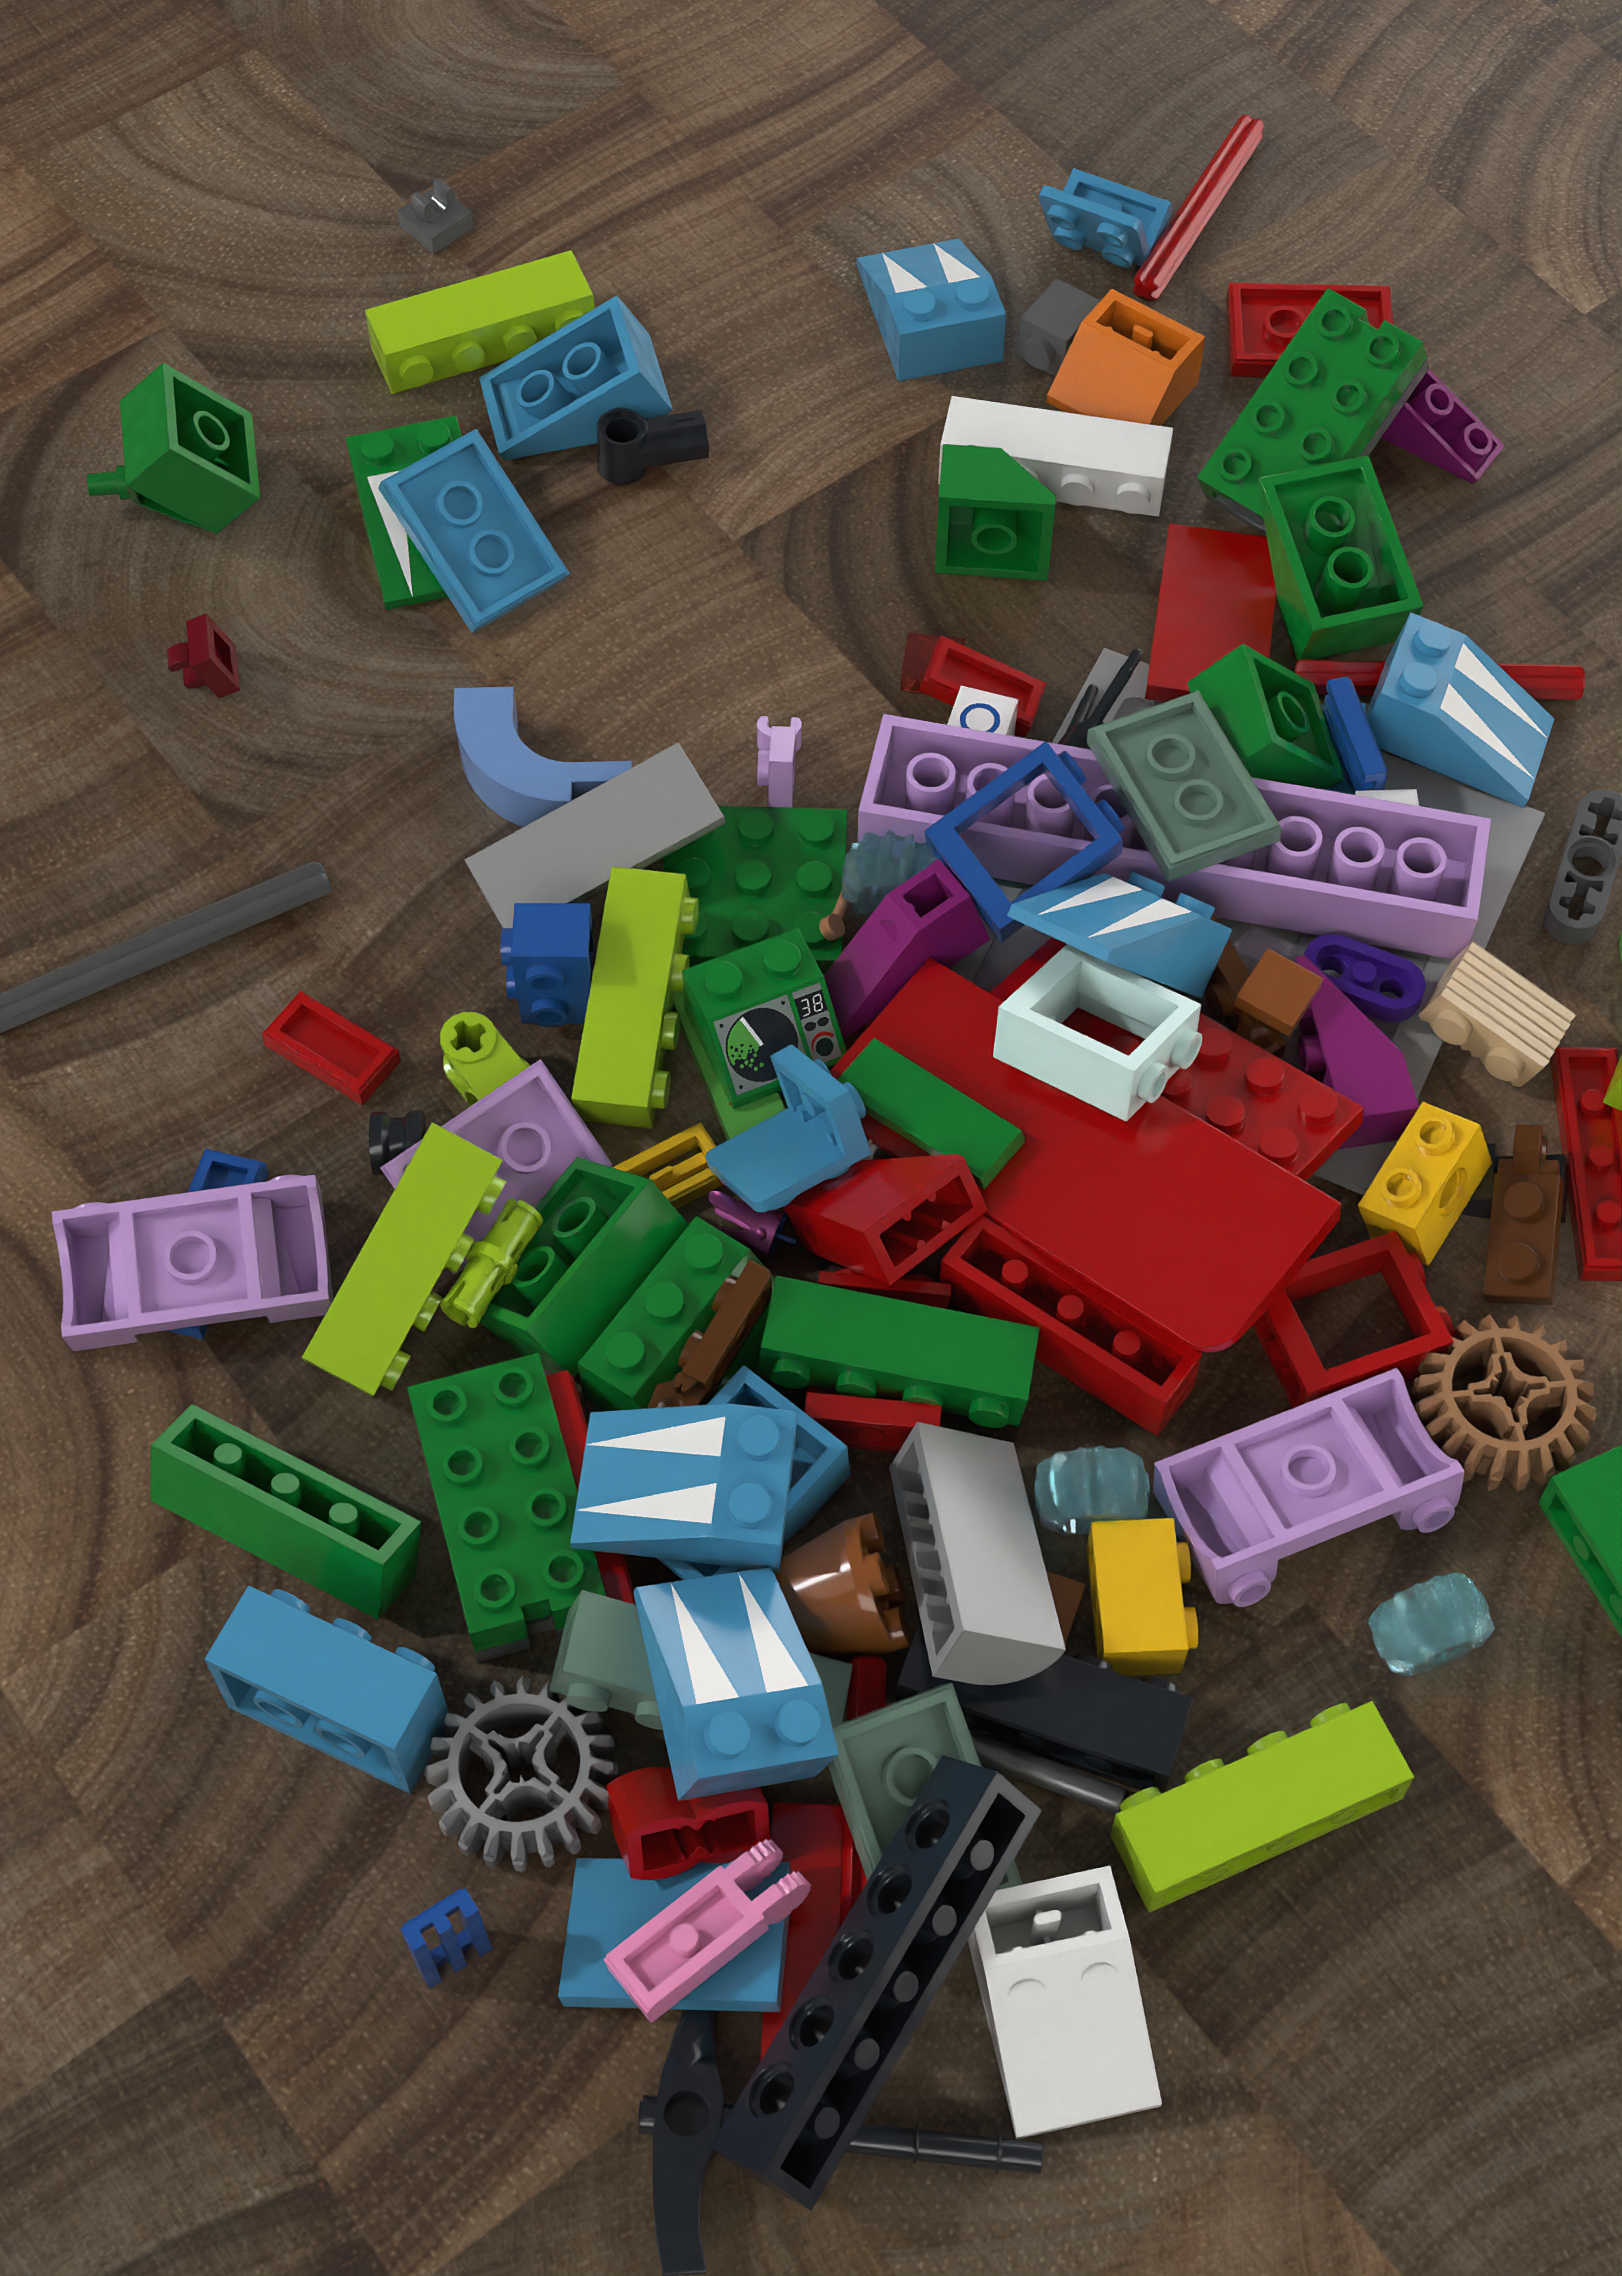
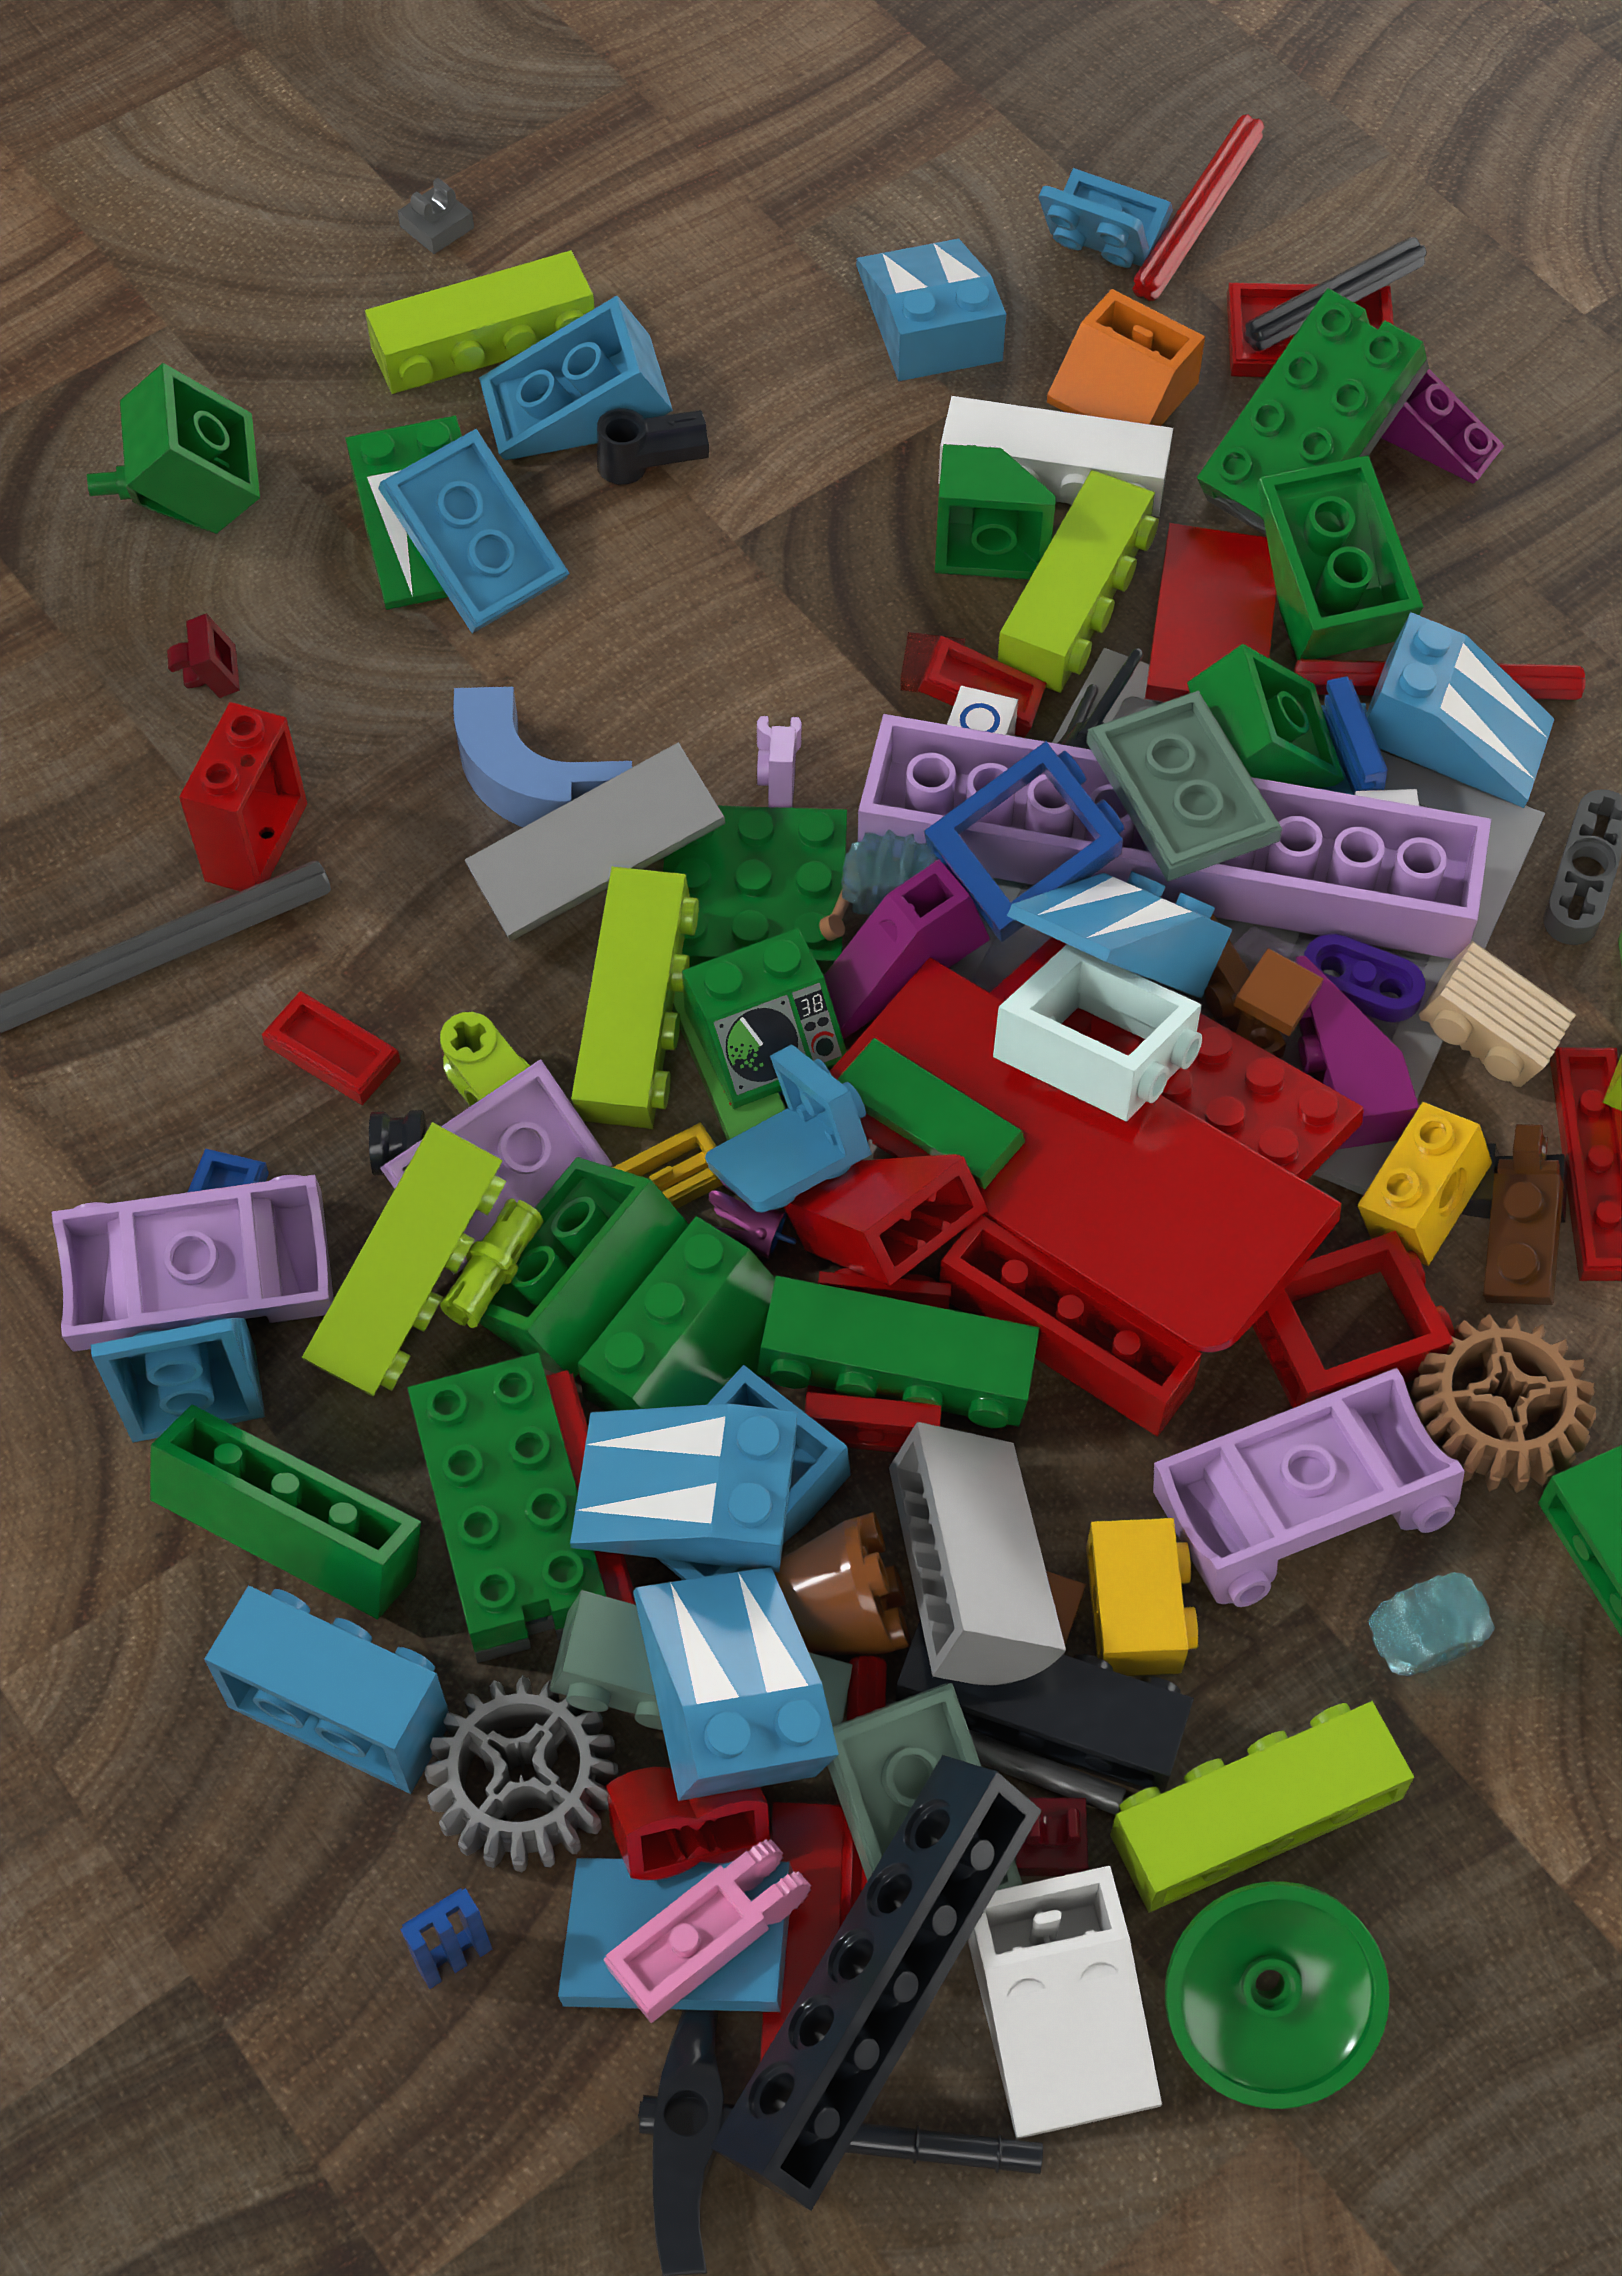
(166, 1371): none -> dark azure slope
(239, 791): none -> red window
(550, 961): blue brick -> none
(711, 1354): reddish brown hinge -> none
(1052, 324): dark grey brick -> none
(1057, 1839): none -> dark red tile
(1077, 580): none -> lime brick
(1089, 1488): clear light blue gear -> none
(1304, 2033): none -> green dish
(1352, 284): none -> black axle

